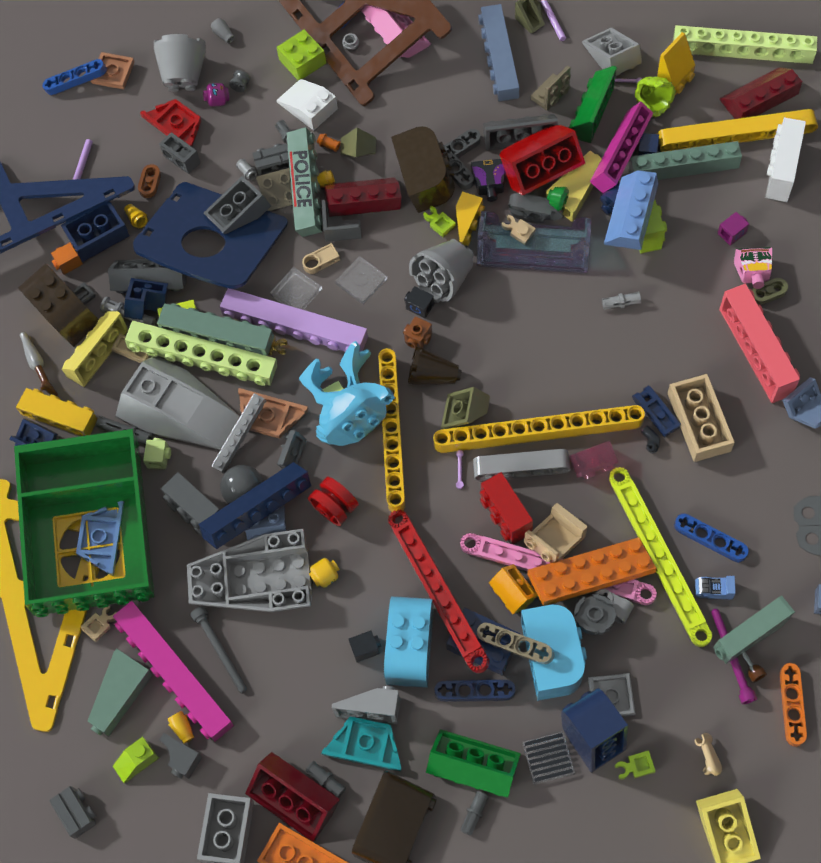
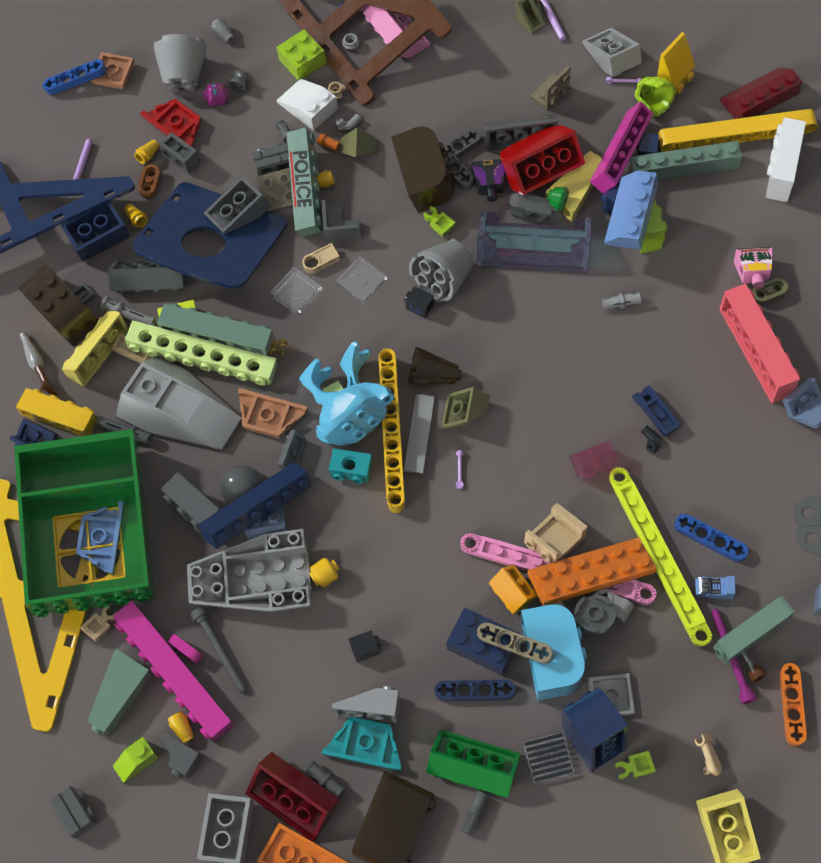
(66, 258): orange brick -> none
(142, 296): dark blue brick -> none
(146, 152): none -> yellow cone
(156, 453): yellowish green brick -> none
(185, 649): none -> dark pink beam
(239, 433): light grey piece -> none
(249, 172): light grey pin -> none
(292, 321): lavender brick -> none
(333, 501): red wheel -> none
(336, 86): none -> tan plate
(342, 458): none -> teal brick
(348, 125): none -> light grey arm
(363, 197): dark red slope -> none
(408, 641): medium azure brick -> none
(418, 333): dark orange brick -> none
(419, 434): none -> light grey piece
(439, 591): red plate -> none
(467, 213): yellow slope -> none
(499, 51): sand blue brick -> none
(505, 508): red brick -> none
(520, 231): tan plate -> none
(522, 464): light grey beam -> none
(531, 435): yellow beam -> none
(593, 104): green slope -> none
(700, 418): tan brick -> none
(733, 228): magenta brick -> none
(749, 44): yellowish green brick -> none

